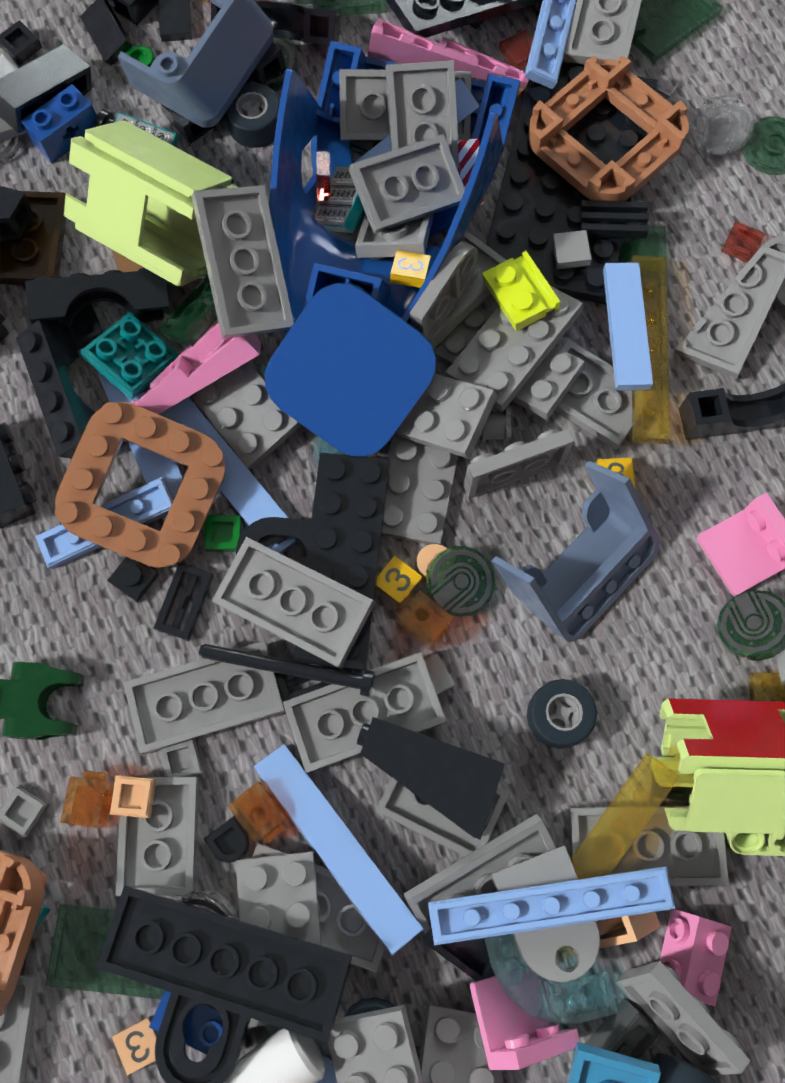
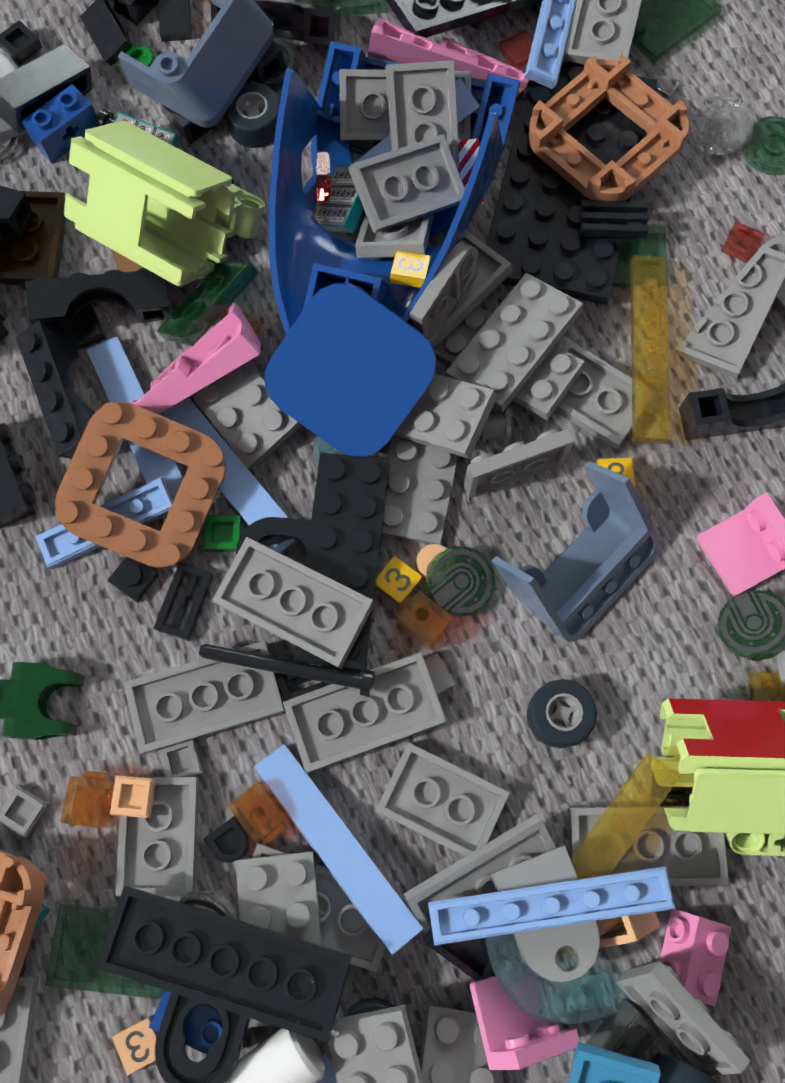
(129, 355): teal tile -> none
(242, 261): light grey plate -> none
(439, 773): black slope -> none
(521, 291): neon yellow plate -> none
(571, 249): light grey tile -> none
(627, 326): light blue tile -> none

